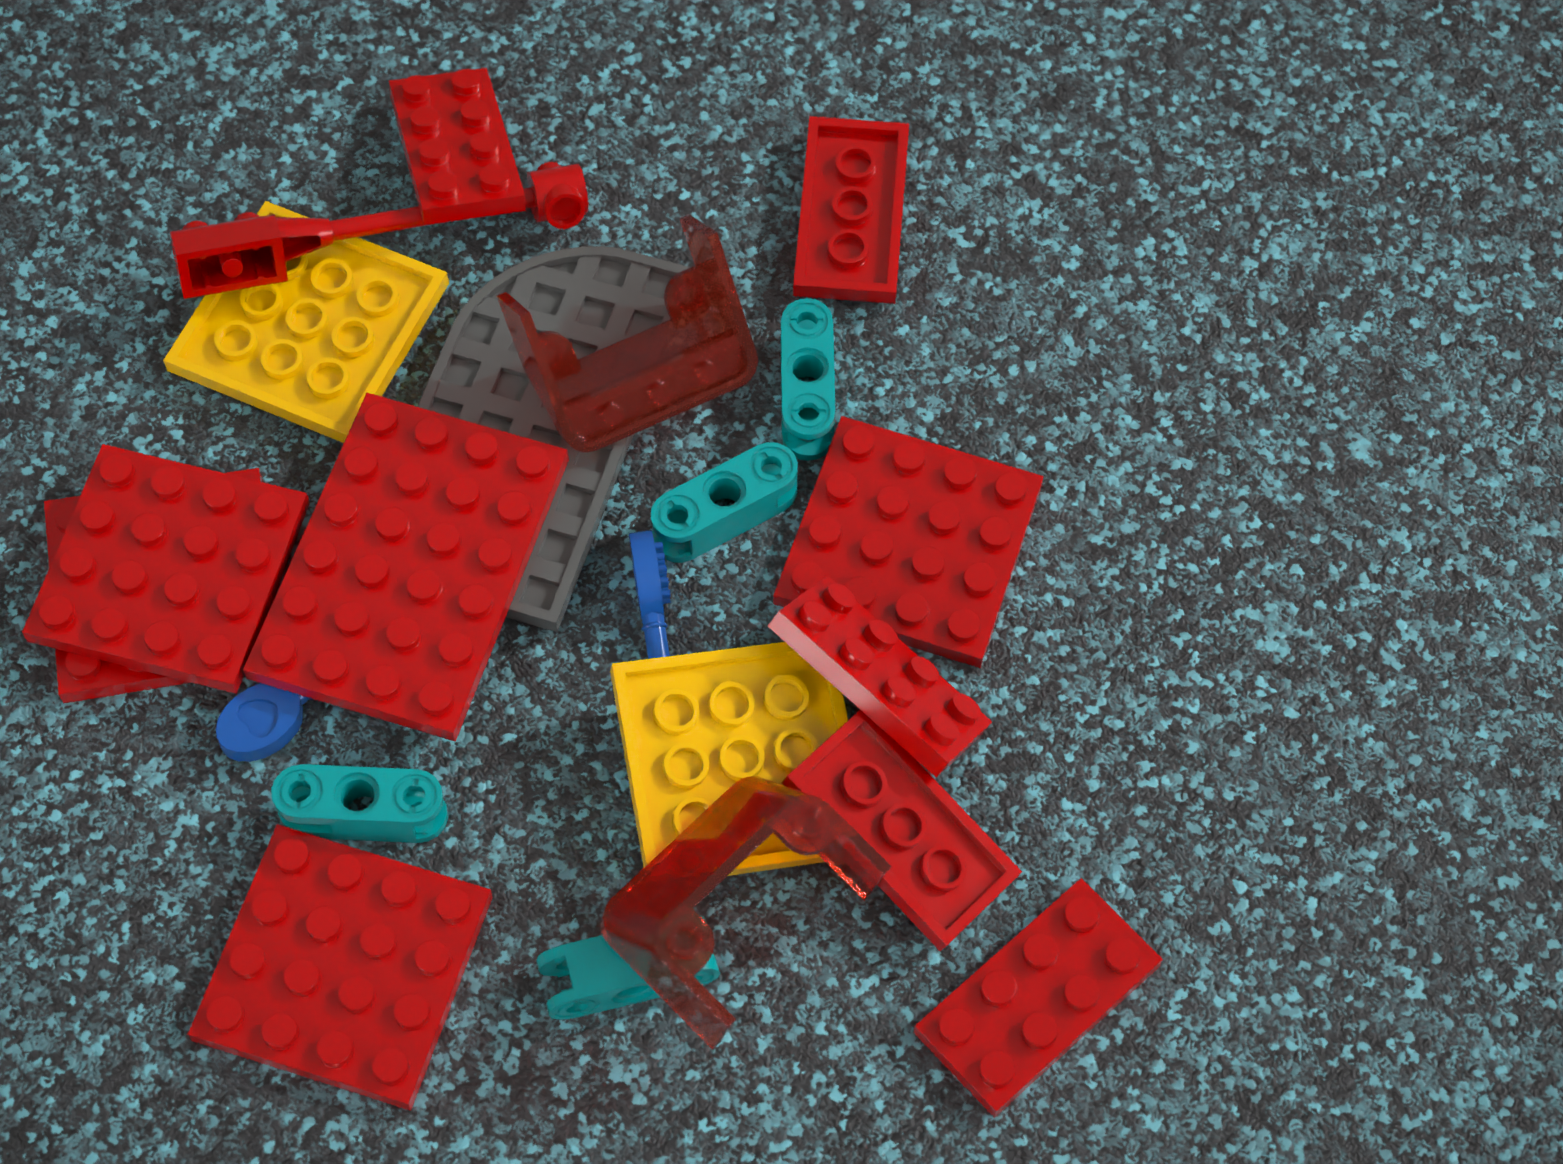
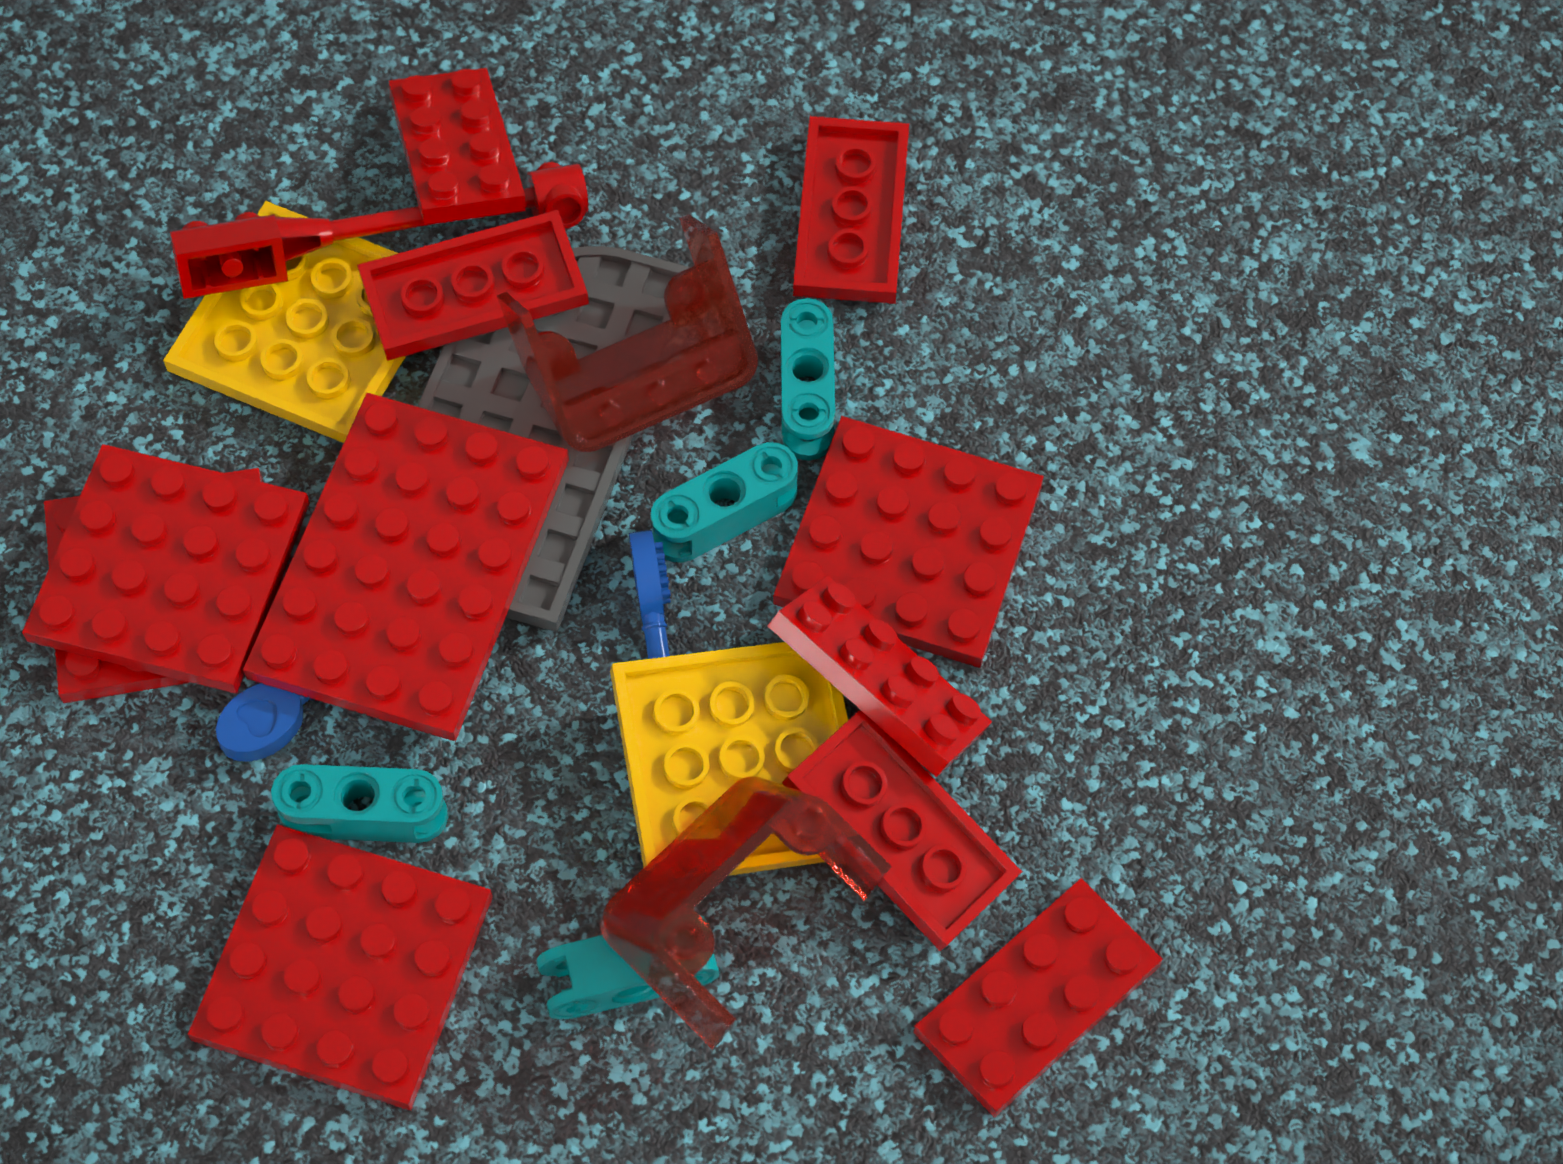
(453, 285): none -> red plate

